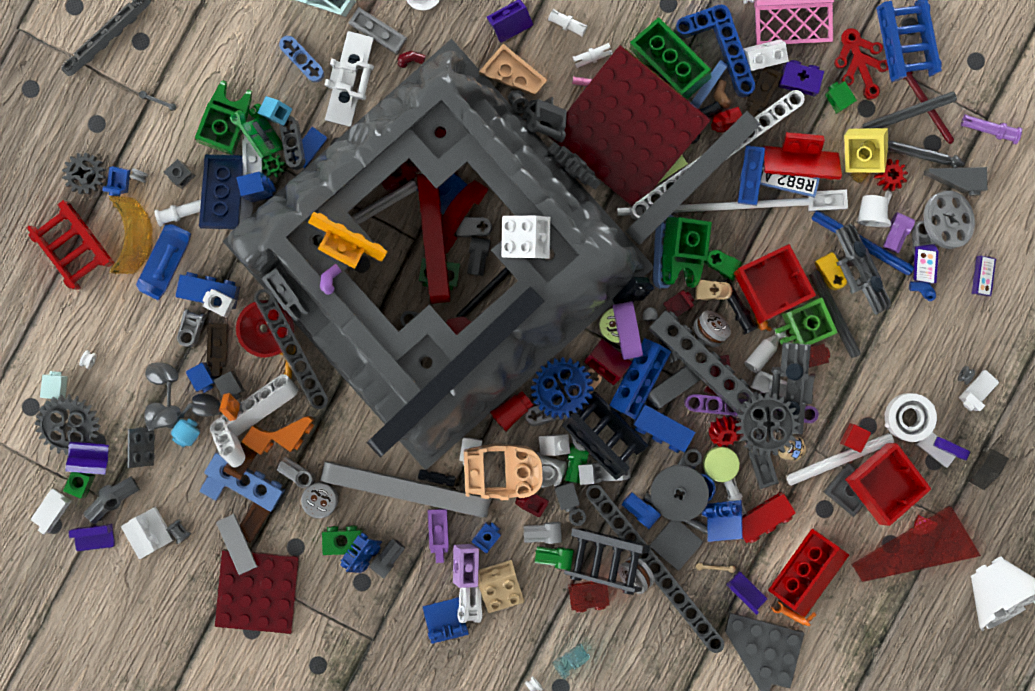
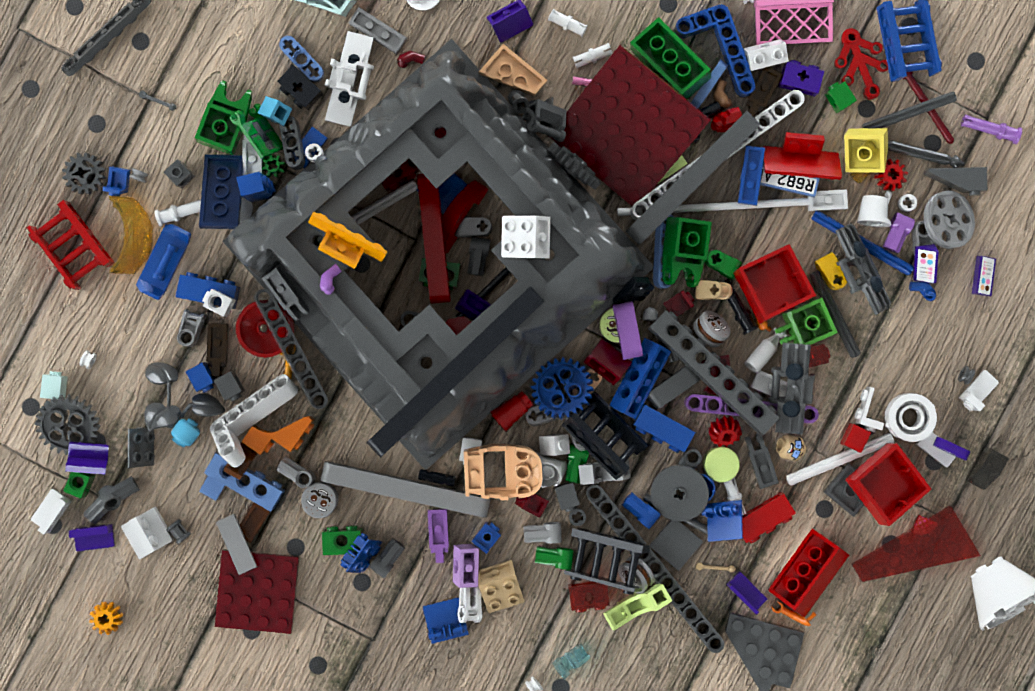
(113, 615): none -> light orange gear
(229, 407): orange plate -> none
(294, 78): none -> black brick
(312, 147): none -> white bush
(471, 305): none -> dark purple slope
(637, 604): none -> yellowish green arch
(785, 424): dark grey gear -> none
(861, 413): none -> white bracket
(904, 208): none -> white bush

